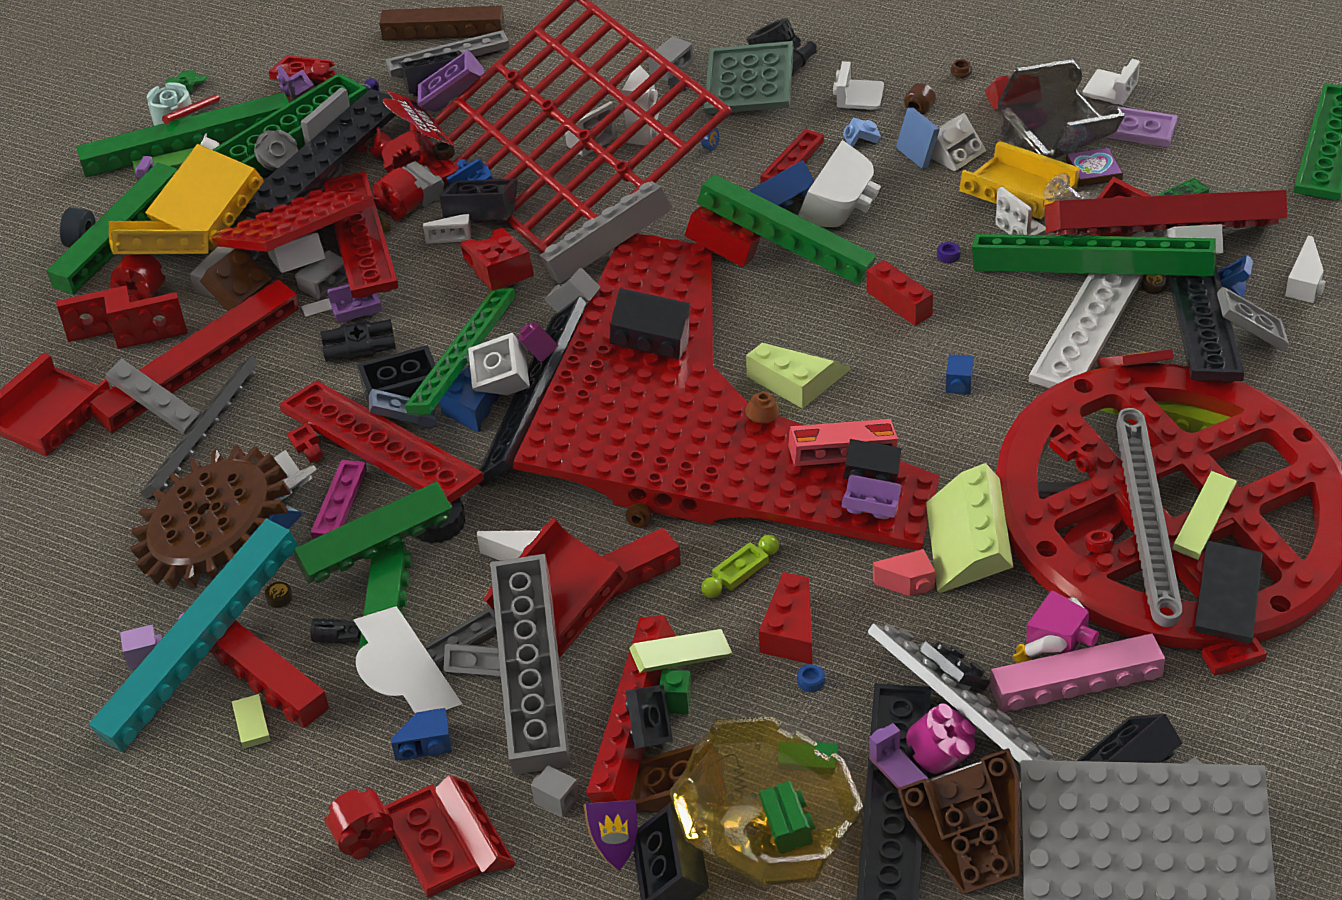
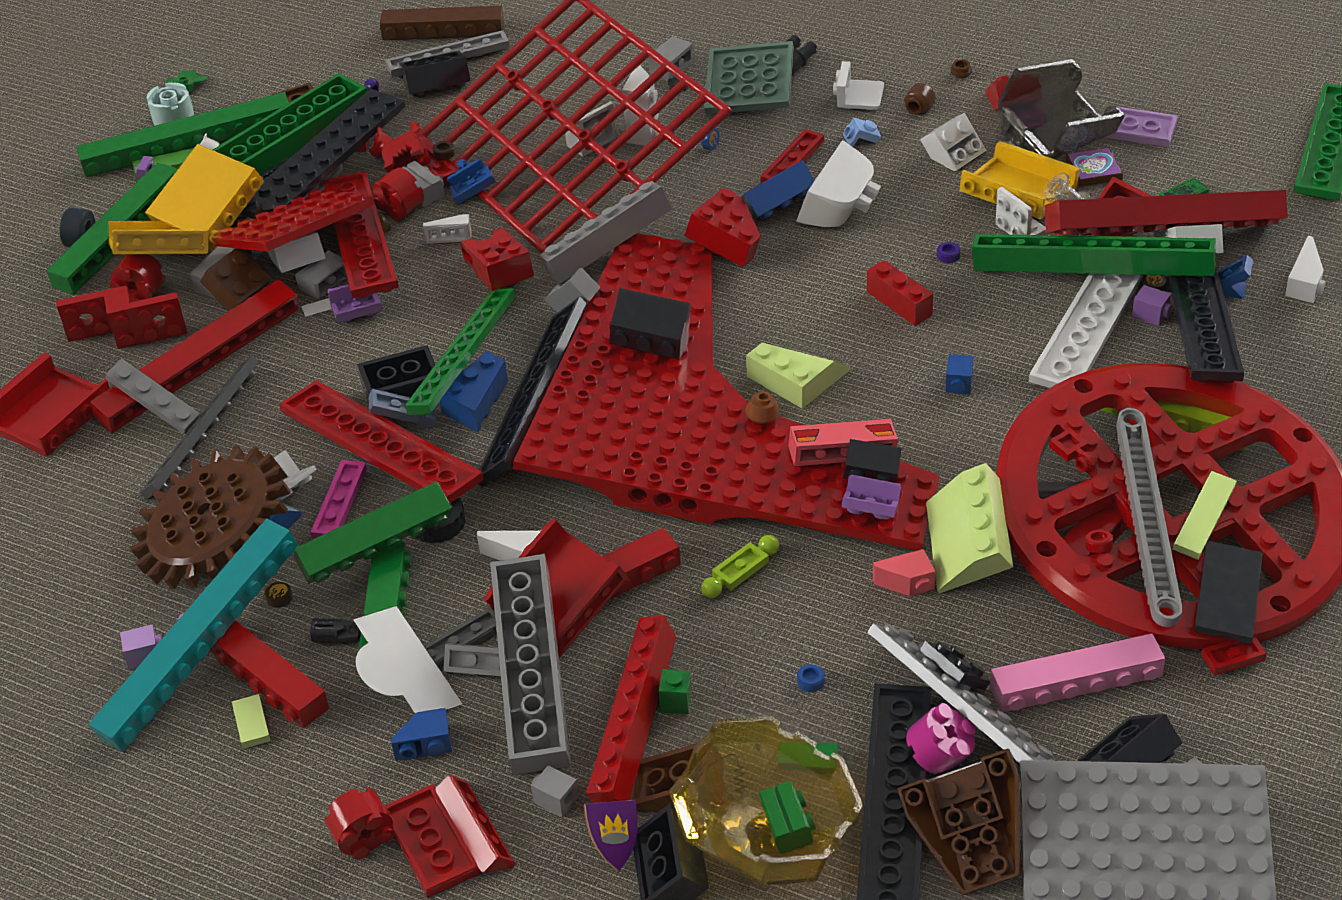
(190, 109): red bar -> none
(274, 149): light grey tile -> none
(295, 85): medium lavender bracket -> none
(306, 440): red plate -> none
(314, 68): red plate -> none
(325, 114): light grey tile -> none
(358, 340): black pin -> none
(415, 114): red sticker -> none
(449, 82): medium lavender slope -> none
(480, 199): black slope -> none
(499, 366): white slope -> none
(537, 341): magenta slope -> none
(641, 510): reddish brown plate -> none
(648, 716): black plate -> none
(680, 650): yellowish green tile -> none
(774, 32): black tyre -> none
(786, 229): green brick -> none
(788, 621): red wedge -> none
(888, 757): medium lavender bracket -> none
(917, 138): medium blue tile -> none
(1056, 628): dark pink torso -> none
(1113, 86): white bracket -> none
(1135, 358): red tile -> none
(1151, 305): none -> medium lavender brick
(1252, 318): light grey tile -> none

